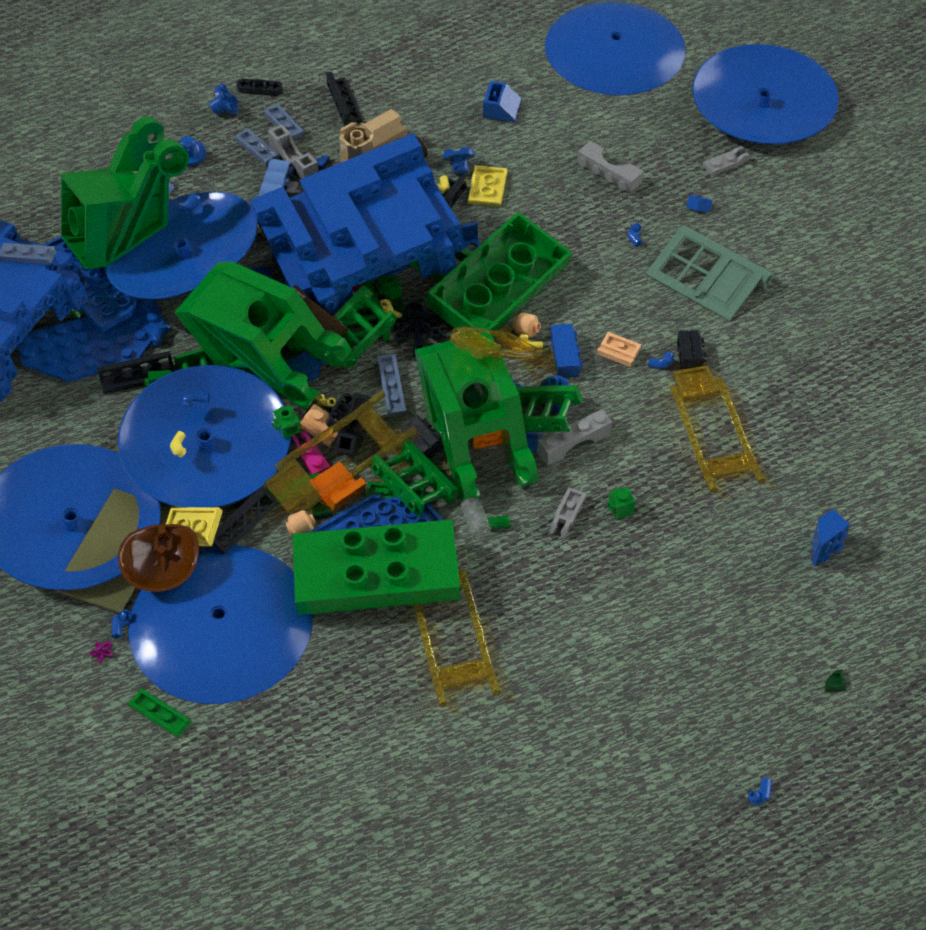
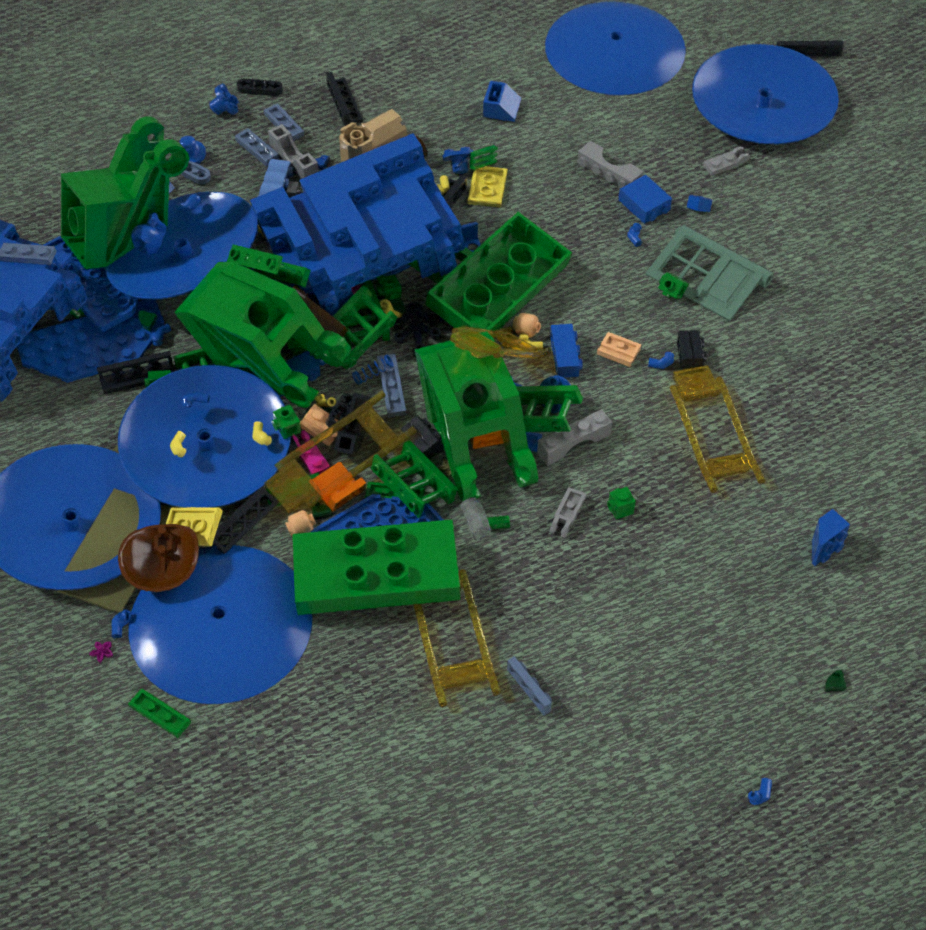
(147, 319): none -> dark green tile
(149, 237): none -> blue piece
(197, 173): none -> sand blue plate
(260, 436): none -> light yellow arm
(269, 265): none -> green fence
(388, 361): none -> blue piece
(483, 160): none -> green tile
(529, 685): none -> sand blue plate
(645, 199): none -> blue brick
(672, 285): none -> green brick
(814, 48): none -> black fence

